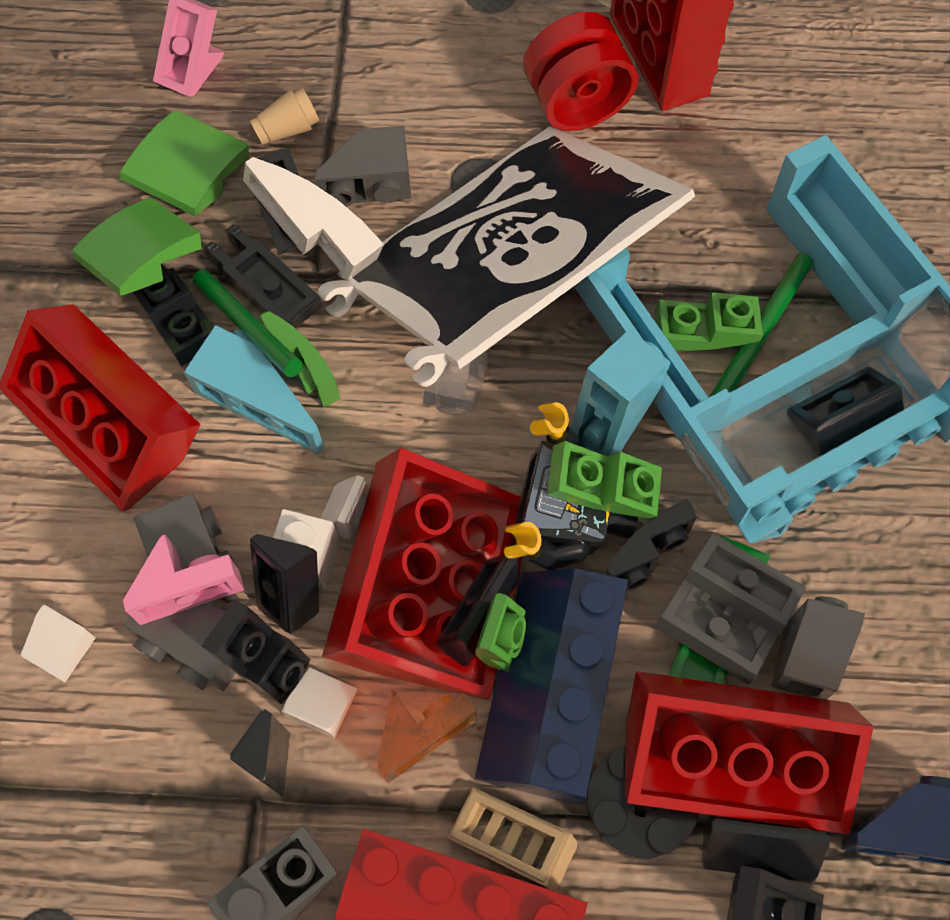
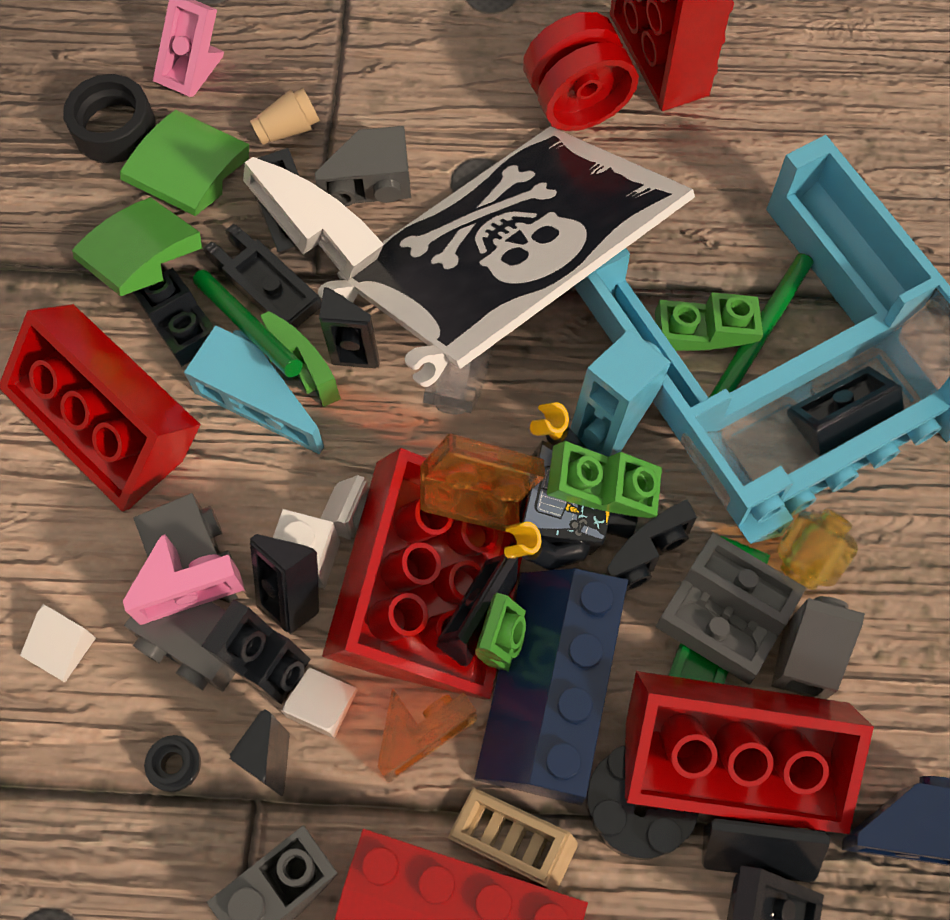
(98, 94): none -> black tyre
(159, 754): none -> black plate
(347, 332): none -> black slope
(477, 482): none -> clear orange bracket
(817, 549): none -> clear yellow head

